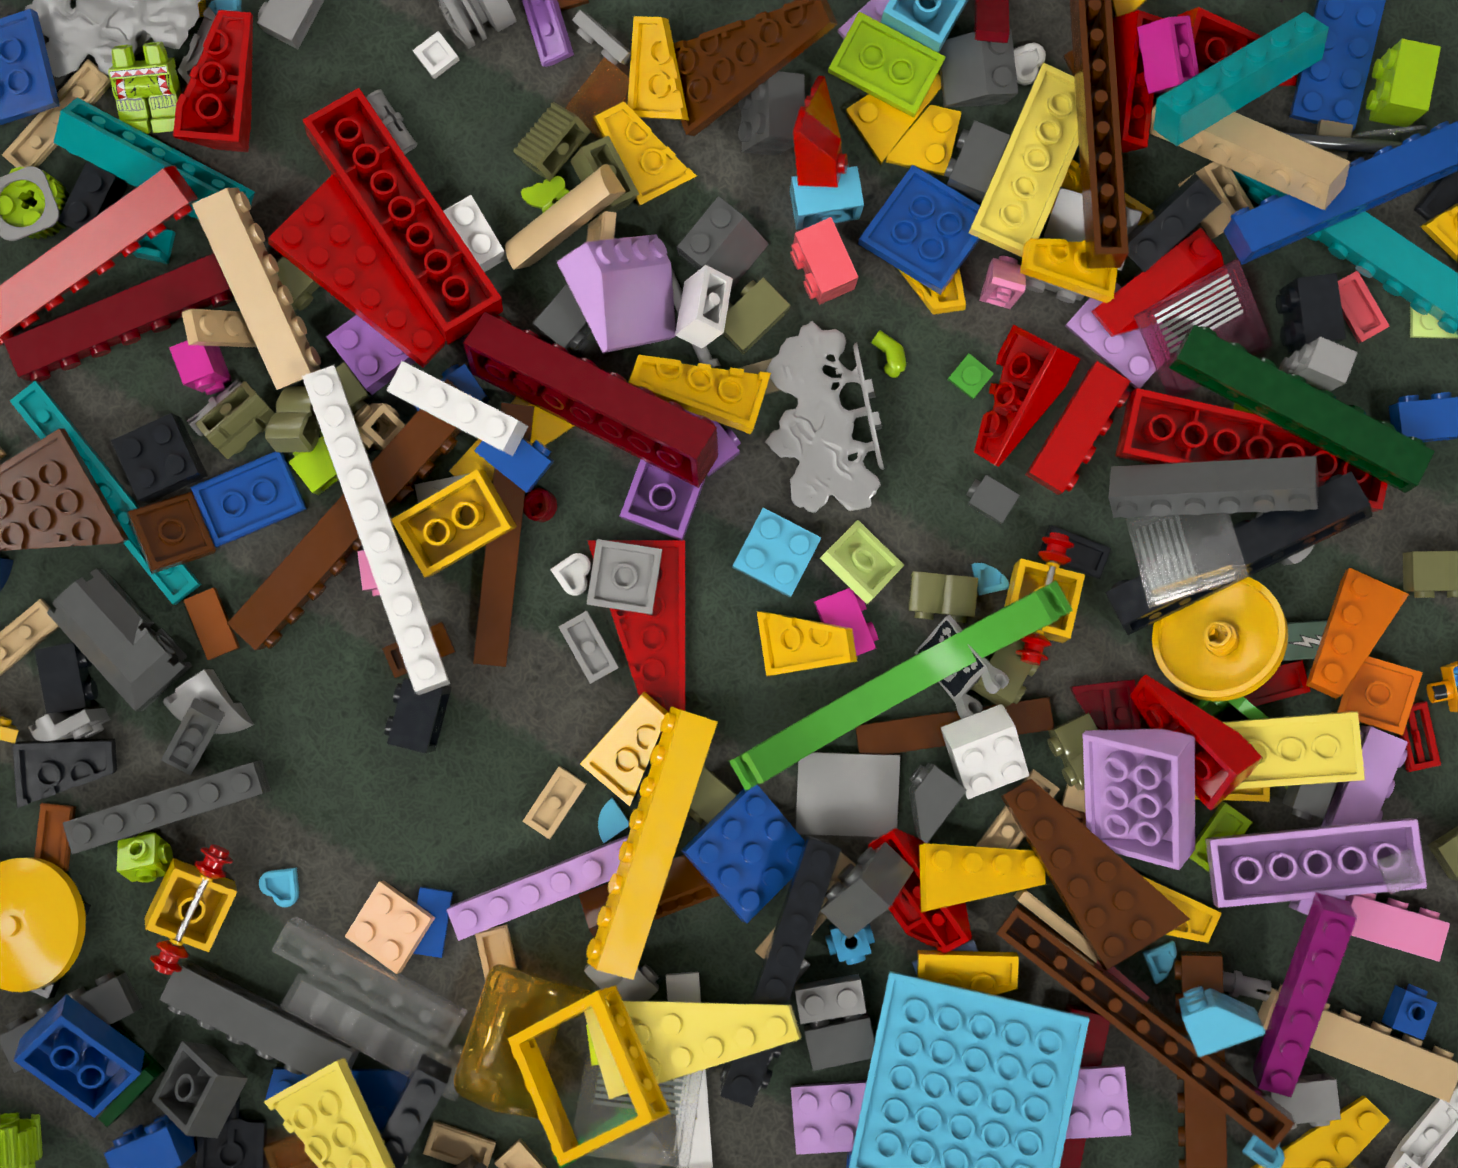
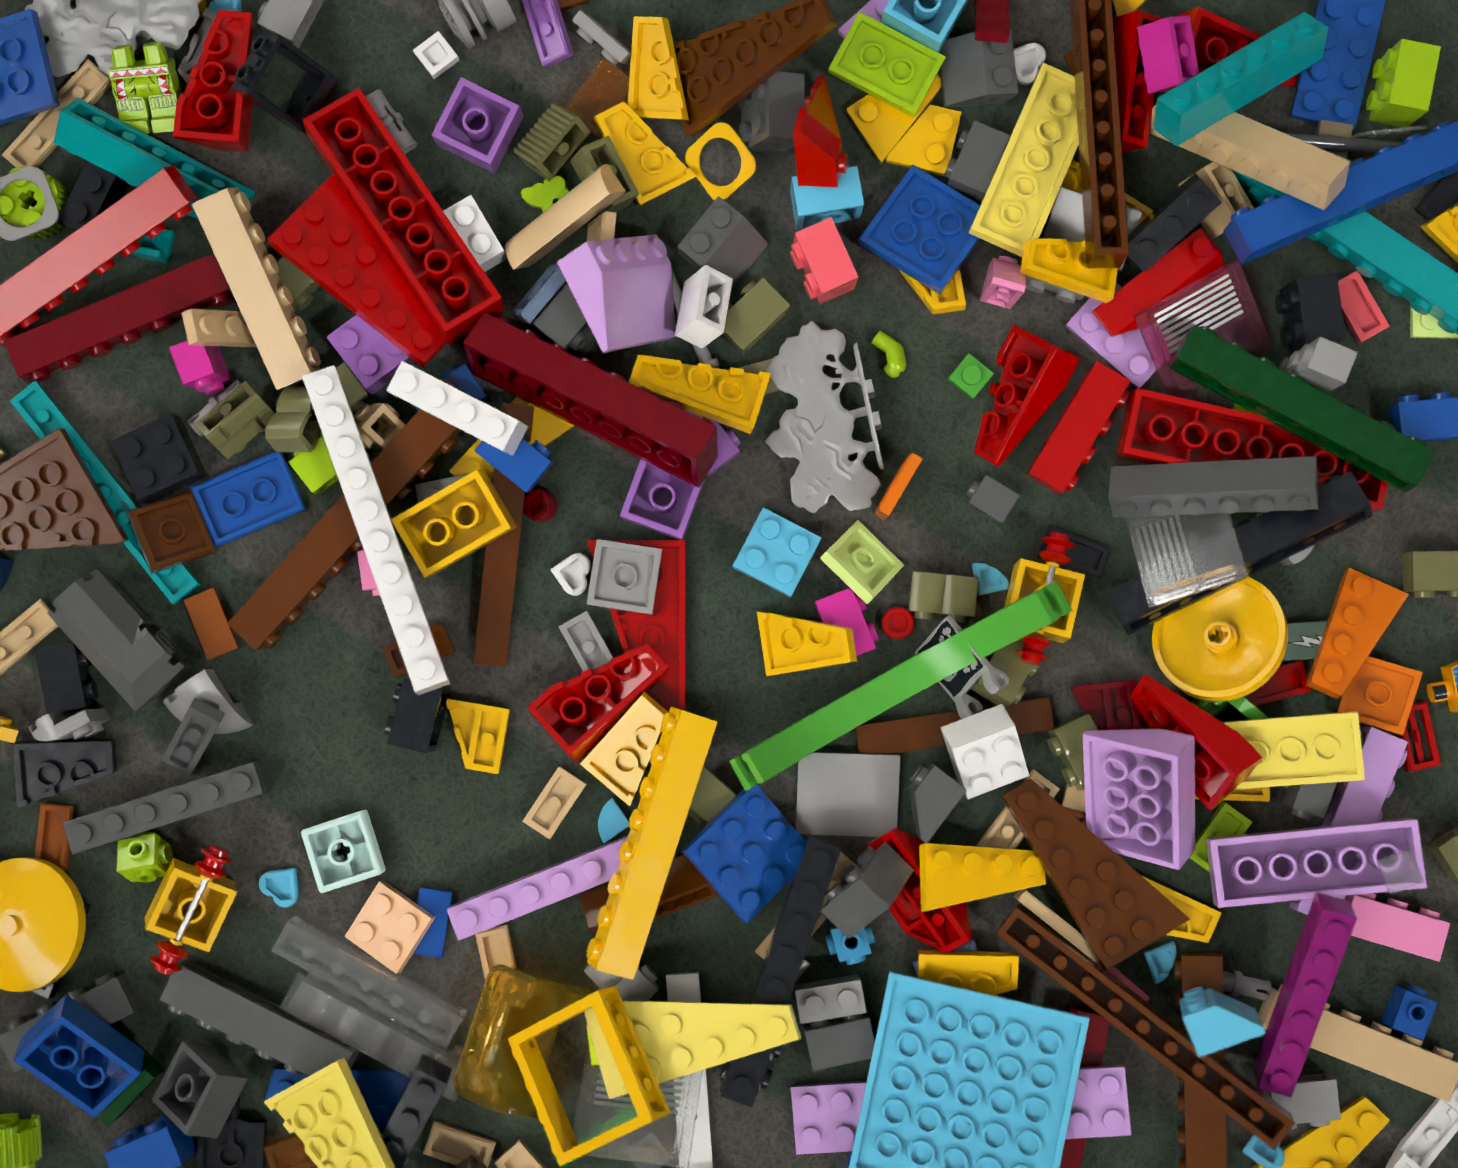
(309, 96): none -> black window
(334, 870): none -> light aqua brick
(477, 125): none -> medium lavender brick
(480, 733): none -> yellow wing
(539, 294): none -> sand blue tile
(589, 705): none -> red wedge
(748, 162): none -> yellow piece
(897, 486): none -> orange tile
(897, 623): none -> red tile

